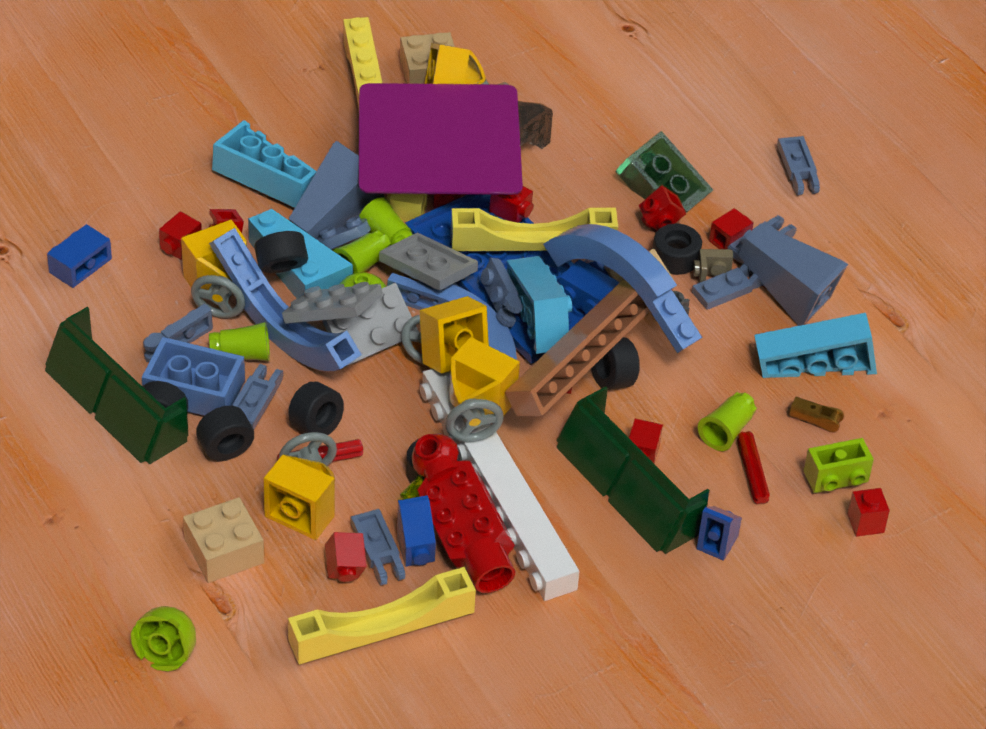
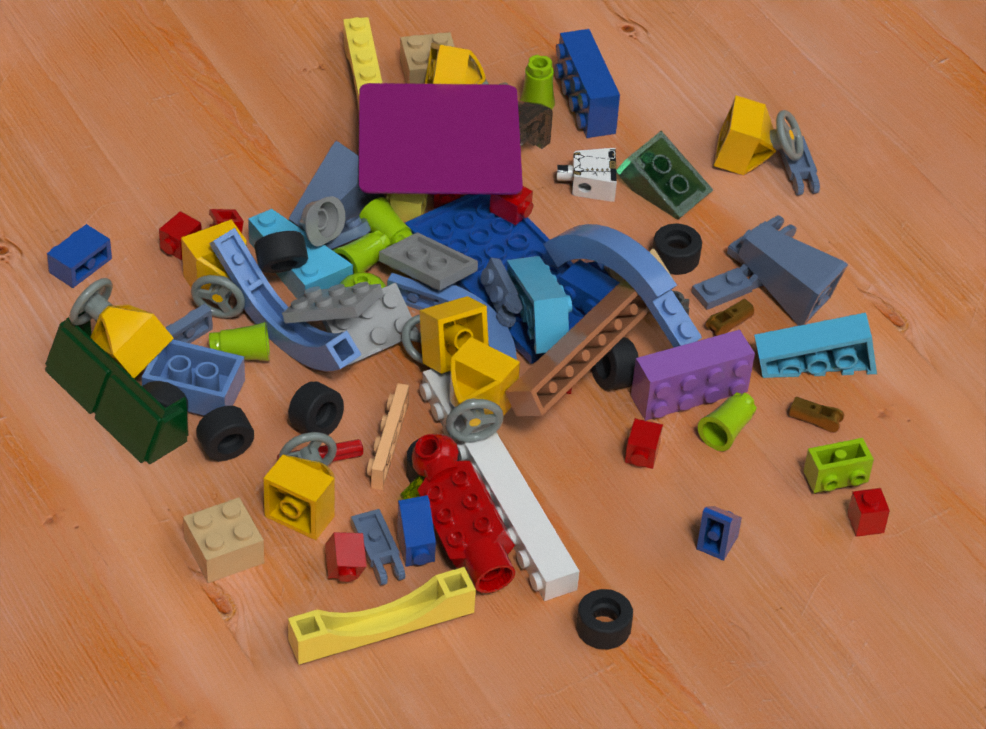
(122, 331): none -> yellow piece
(164, 637): lime cylinder -> none
(258, 393): sand blue hinge -> none
(261, 165): medium azure wedge -> none
(323, 220): none -> light grey piece
(386, 444): none -> light nougat plate
(479, 231): light yellow arch -> none
(539, 81): none -> lime plant
(587, 83): none -> blue brick
(591, 174): none -> white torso
(607, 604): none -> black tyre
(629, 477): dark green piece -> none
(661, 208): red brick -> none
(692, 374): none -> medium lavender brick
(712, 263): dark tan bracket -> none
(729, 228): red brick -> none
(730, 317): none -> pearl gold bar
(750, 139): none -> yellow piece
(753, 467): red axle -> none

